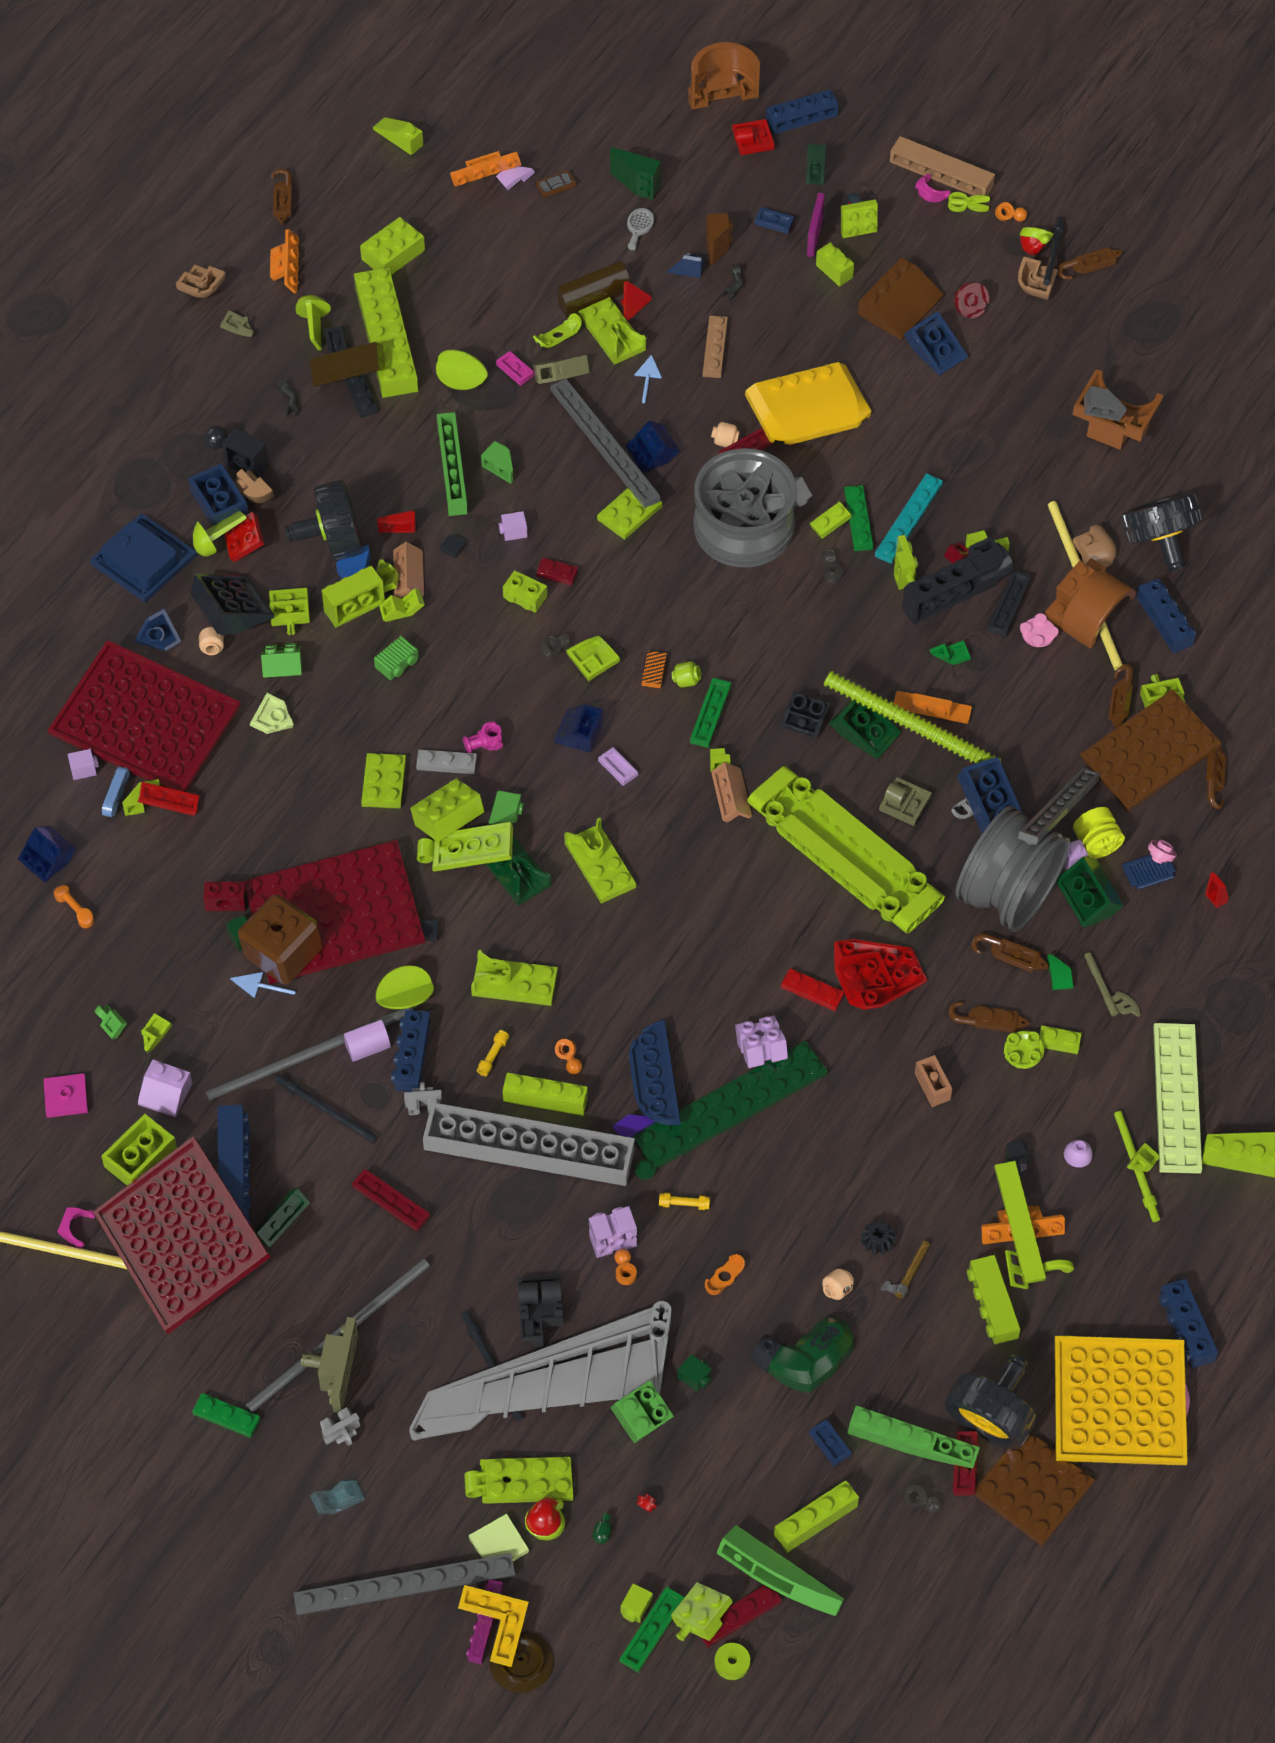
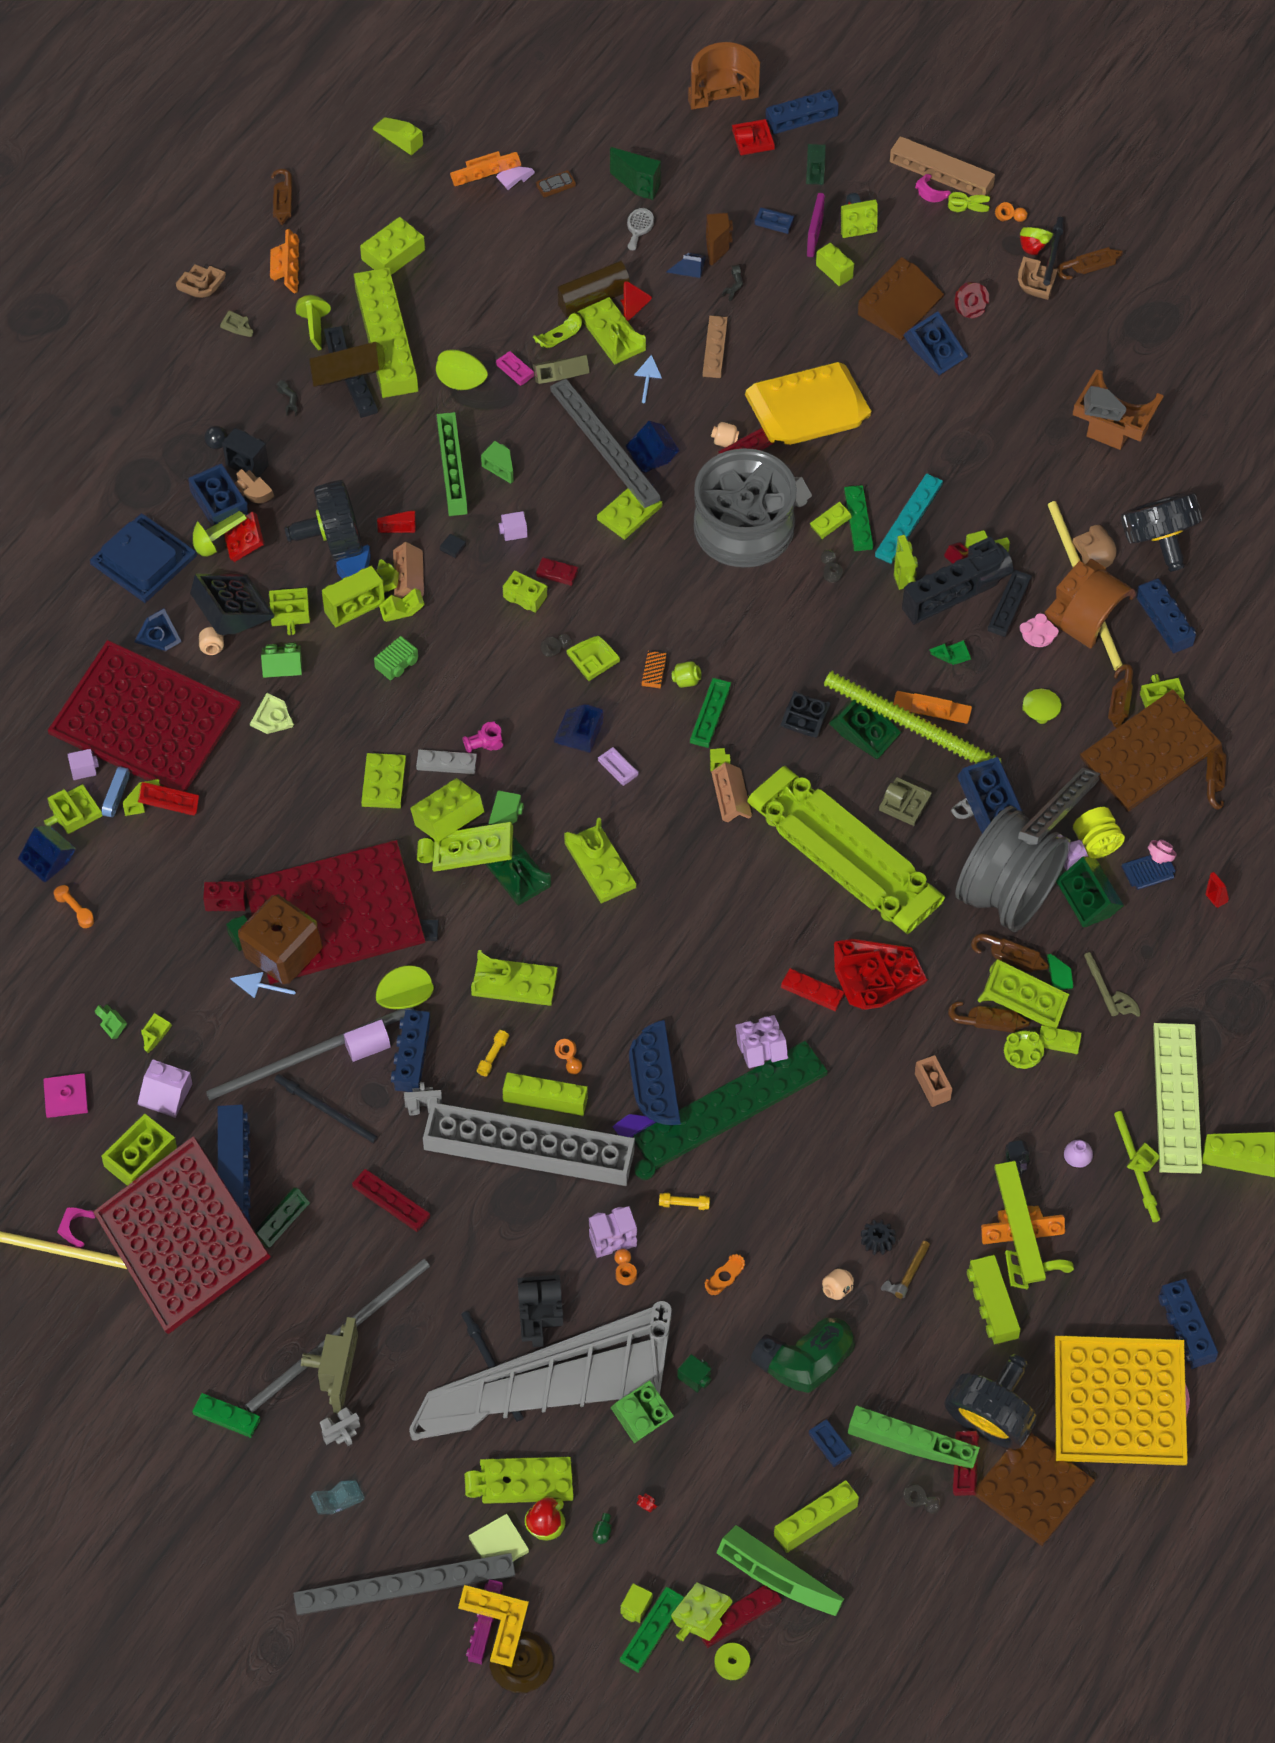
(72, 809): none -> lime plate
(1024, 994): none -> lime plate
(1041, 705): none -> lime dish

